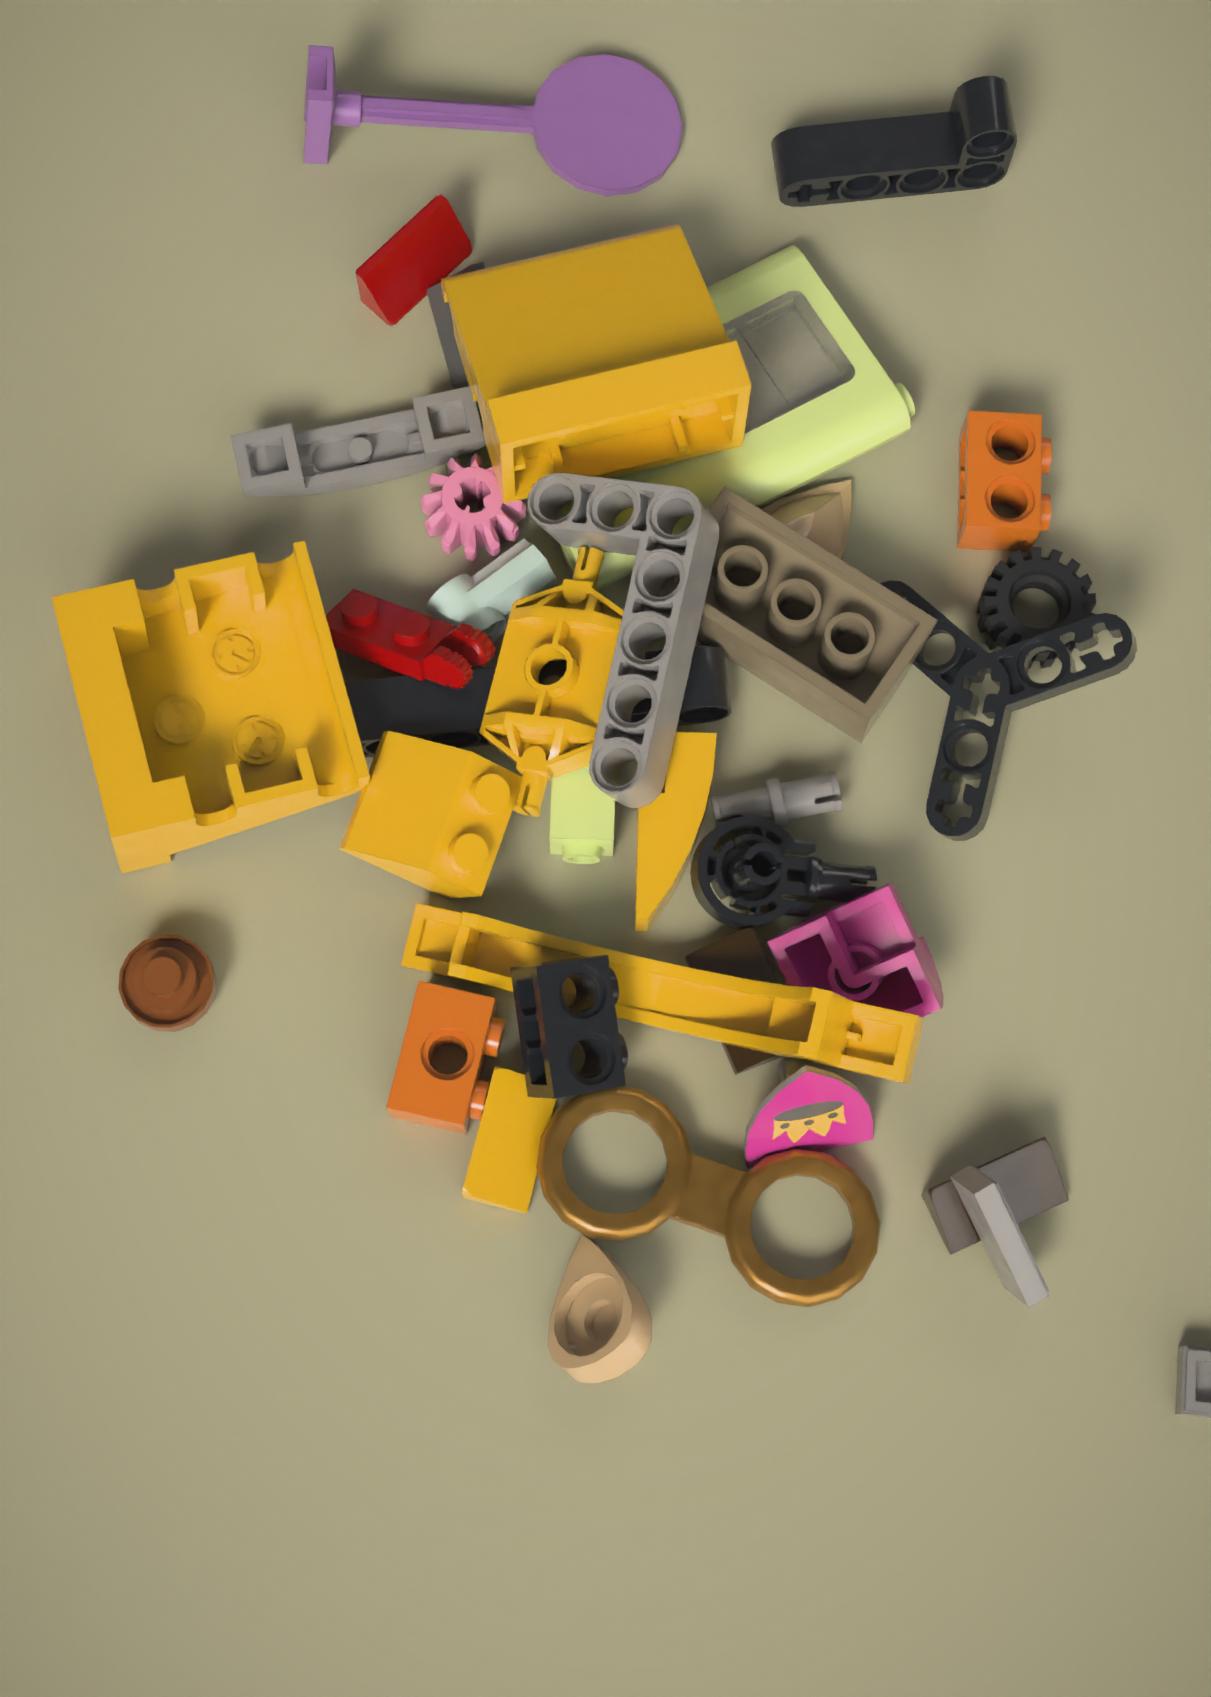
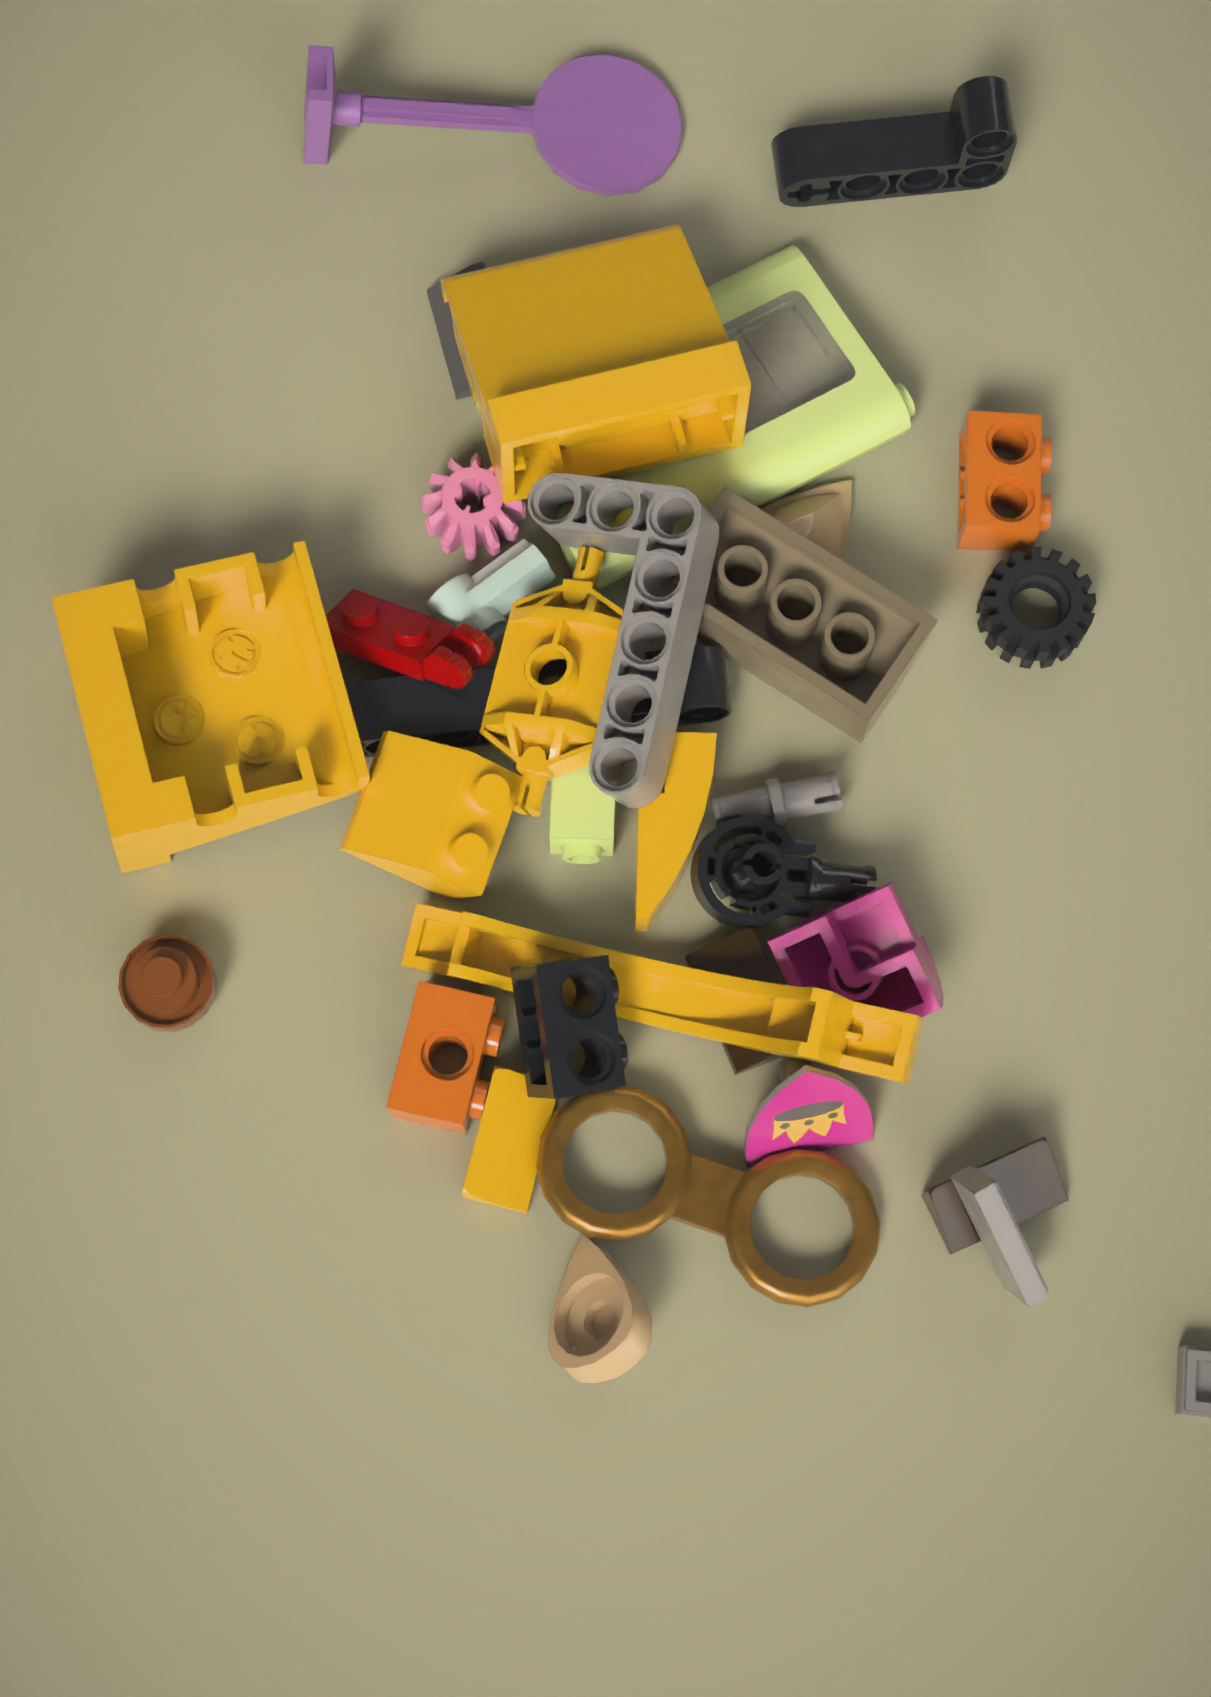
(360, 451): light grey slope -> none
(413, 261): red slope -> none
(1010, 672): black piece -> none

